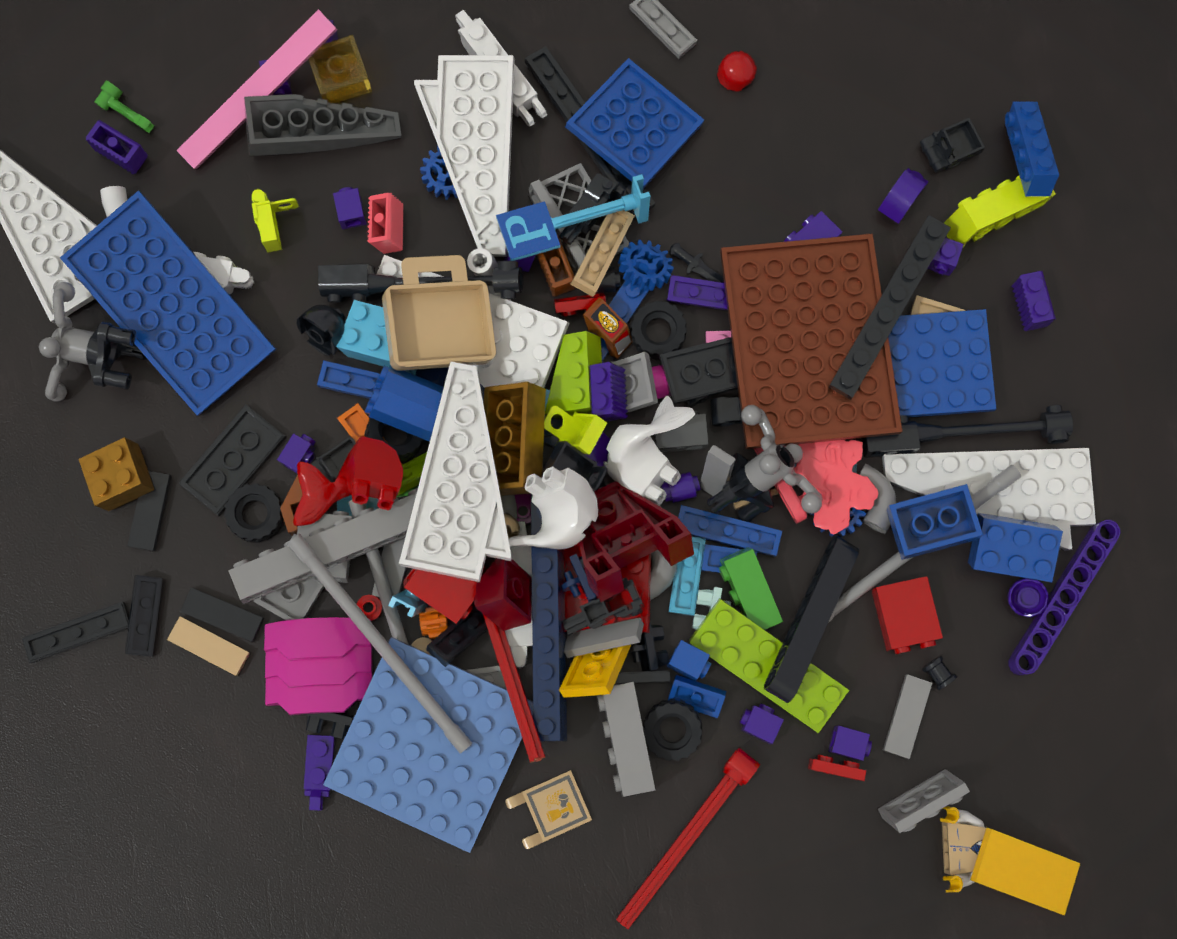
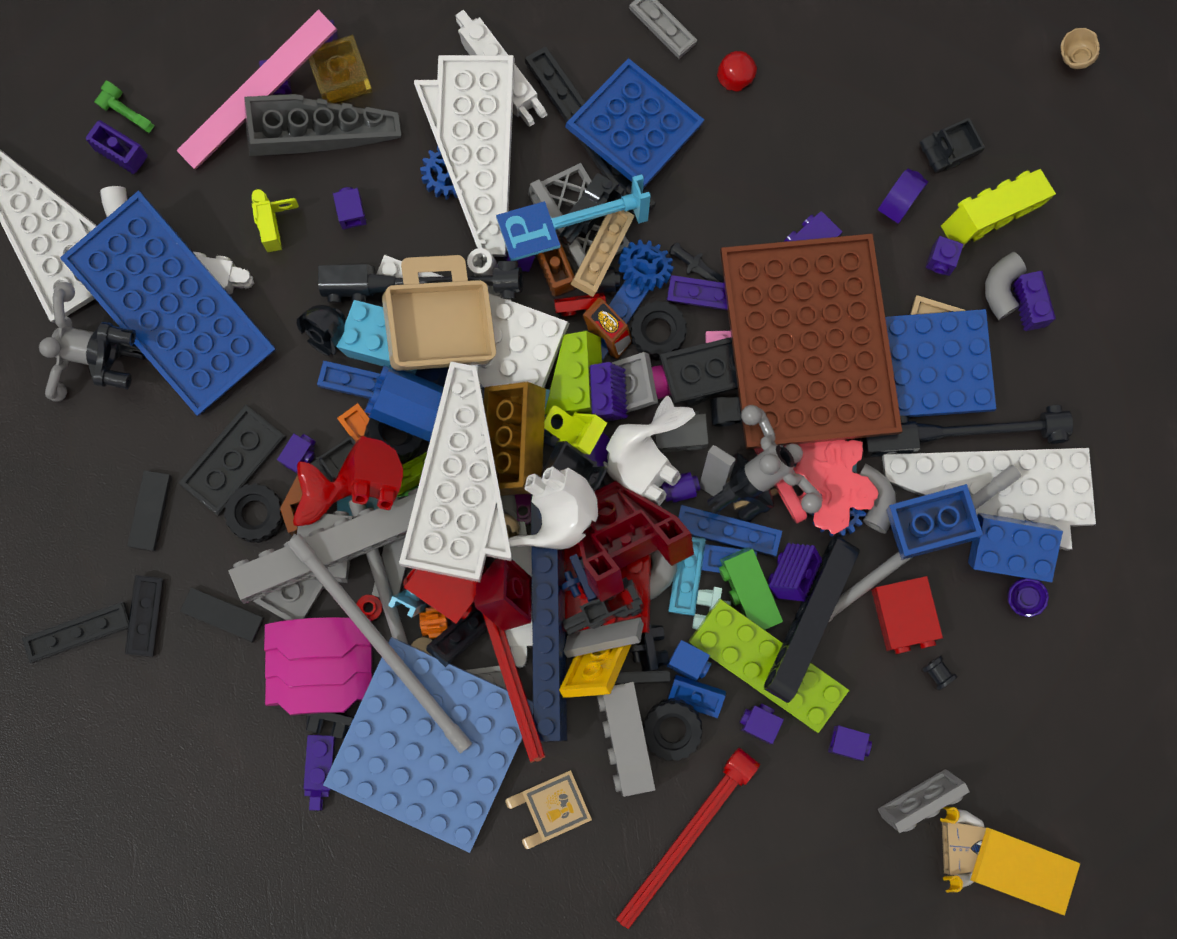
(116, 474): pearl gold brick -> none
(208, 646): tan tile -> none
(385, 223): coral brick -> none
(795, 572): none -> dark purple brick
(847, 770): red plate -> none
(889, 307): black plate -> none
(907, 716): light grey tile -> none
(999, 282): none -> light grey cylinder
(1031, 149): blue brick -> none
(1075, 591): dark purple beam -> none
(1080, 48): none -> tan hair

